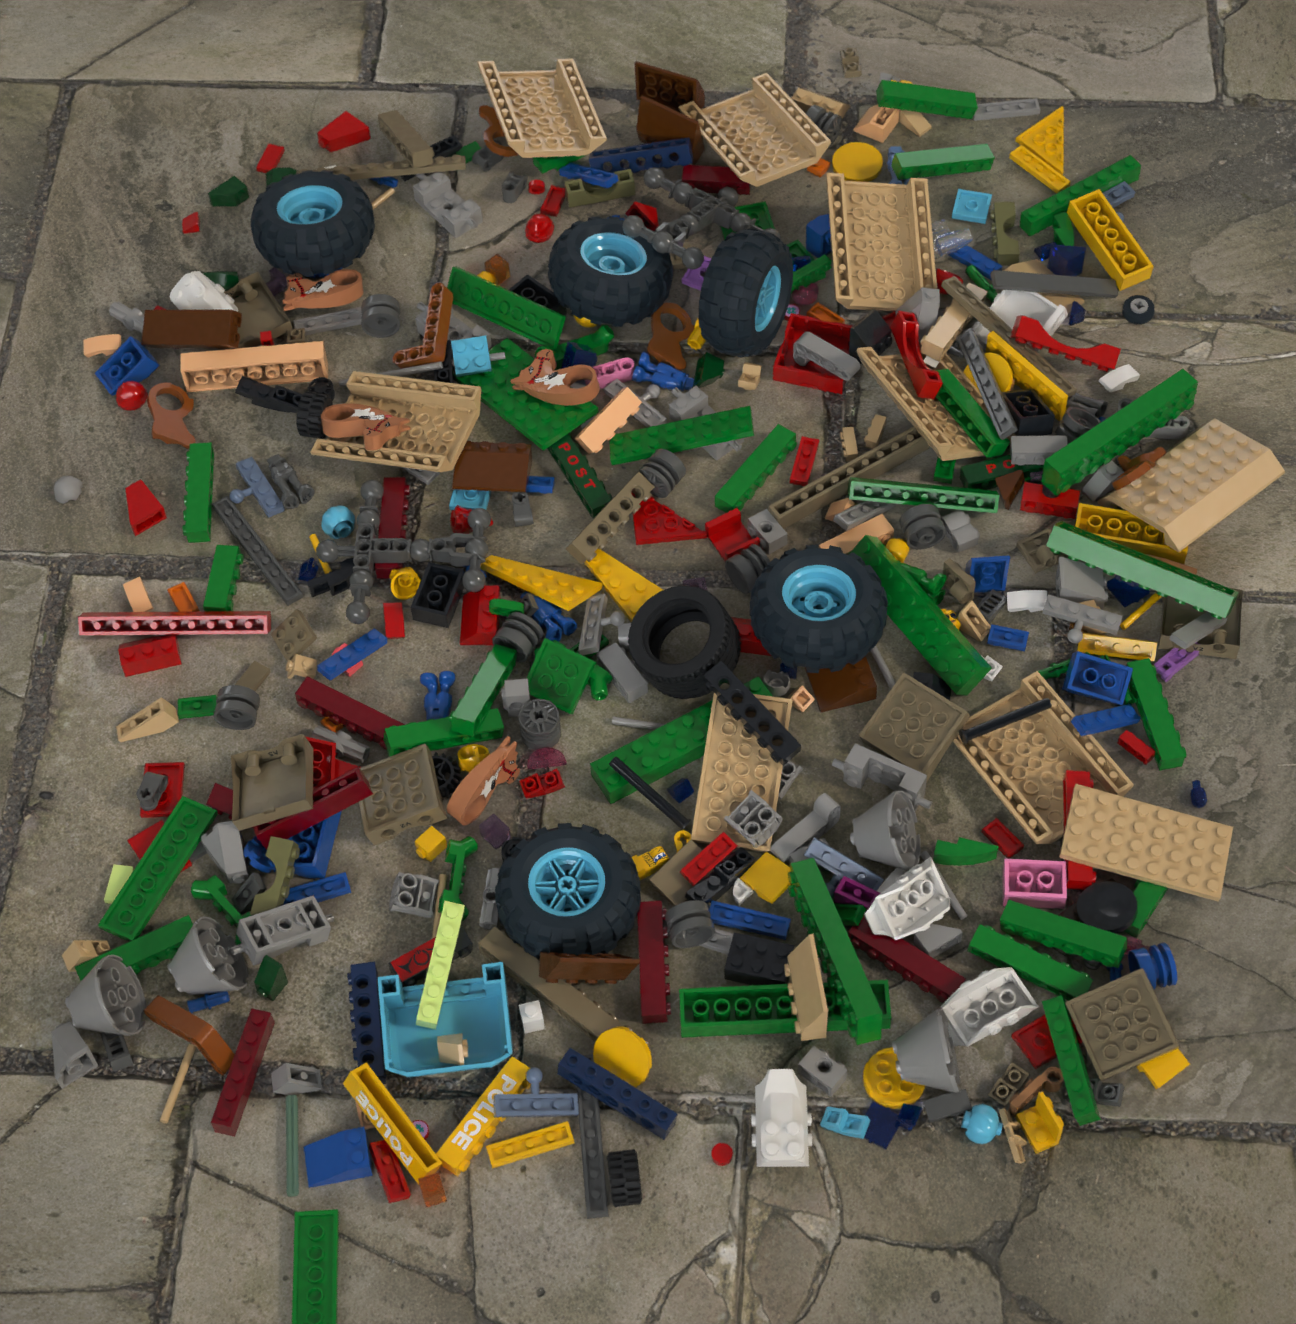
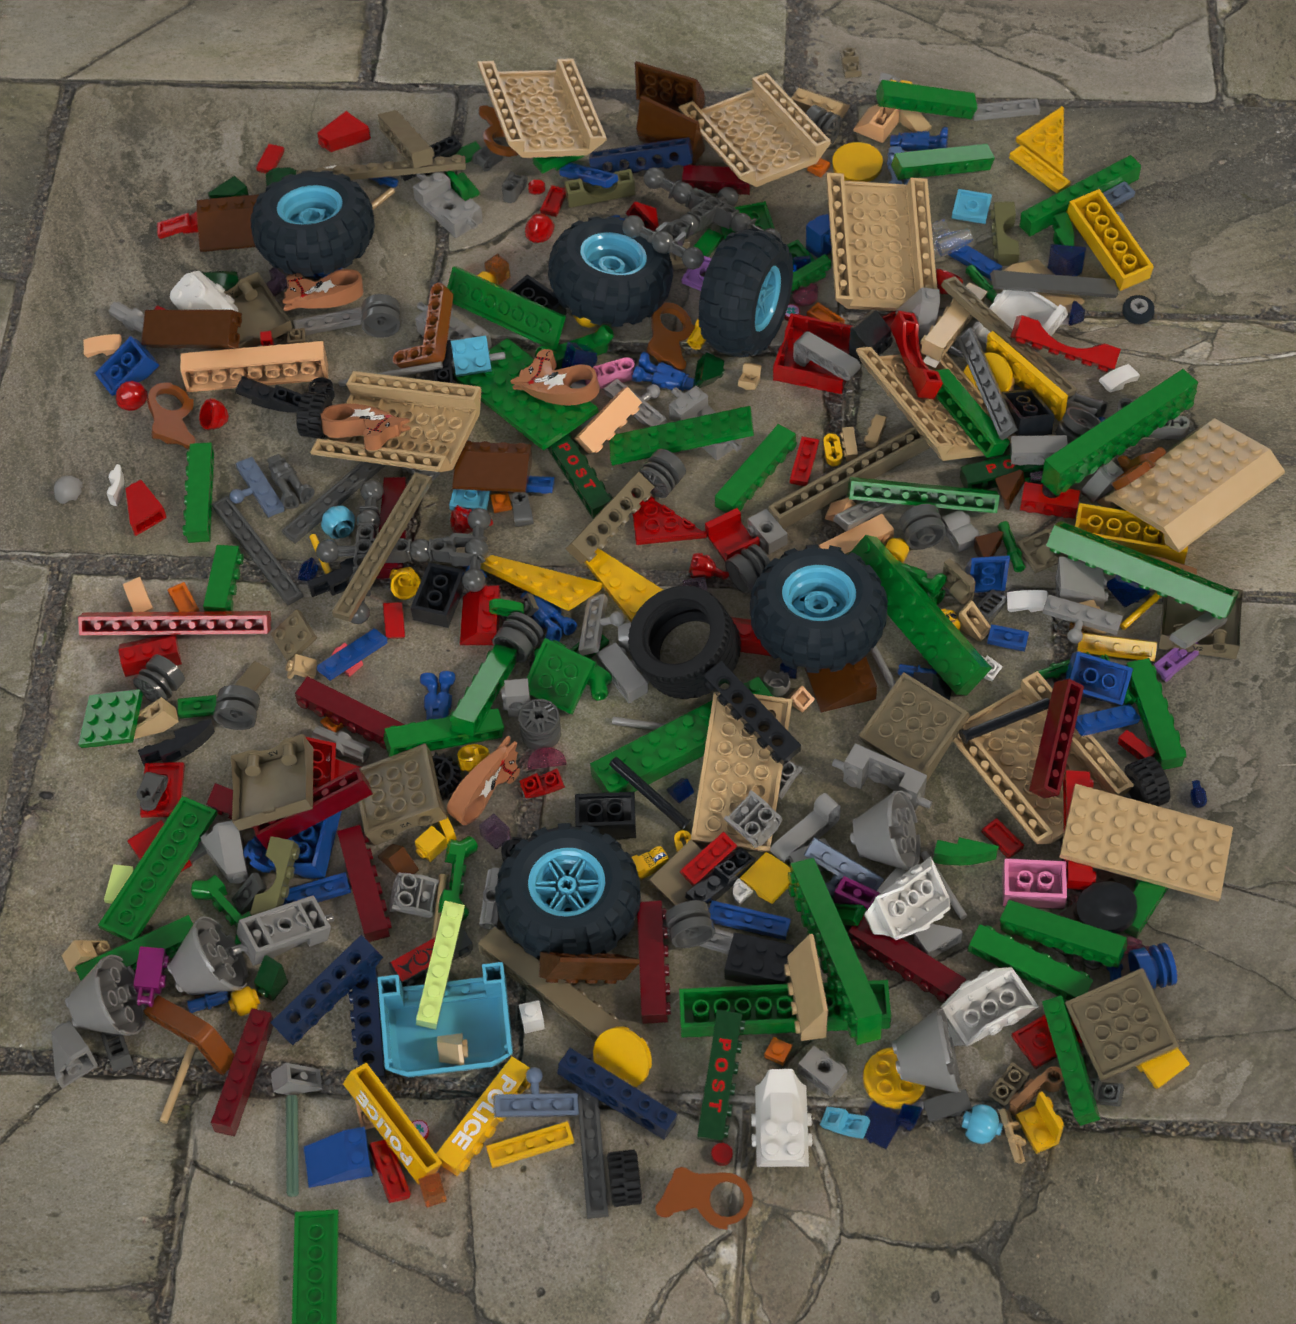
(110, 718): none -> green plate
(117, 485): none -> white slope
(150, 973): none -> magenta brick
(159, 678): none -> dark grey wheel
(173, 226): none -> red tile
(186, 741): none -> black slope
(213, 414): none -> red hat
(225, 223): none -> reddish brown slope
(244, 1000): none -> yellow head
(316, 991): none -> dark blue brick
(333, 497): none -> dark grey tile
(363, 883): none -> dark red brick
(382, 547): none -> dark tan plate
(398, 860): none -> reddish brown slope
(447, 829): none -> yellow beam
(462, 185): none -> green panel
(500, 502): none -> orange plate
(608, 813): none -> black slope
(694, 1190): none -> dark orange animal
(705, 567): none -> red piece
(709, 242): none -> green tile
(720, 1075): none -> dark green brick
(778, 1051): none -> orange plate
(828, 450): none -> yellow beam
(908, 669): none -> blue axle
(920, 140): none -> blue piece
(944, 471): green plate -> none
(988, 544): none -> reddish brown slope
(1011, 547): none -> green pin
(1043, 251): clear blue slope -> none
(1056, 738): none -> dark red brick
(1149, 781): none -> black tyre

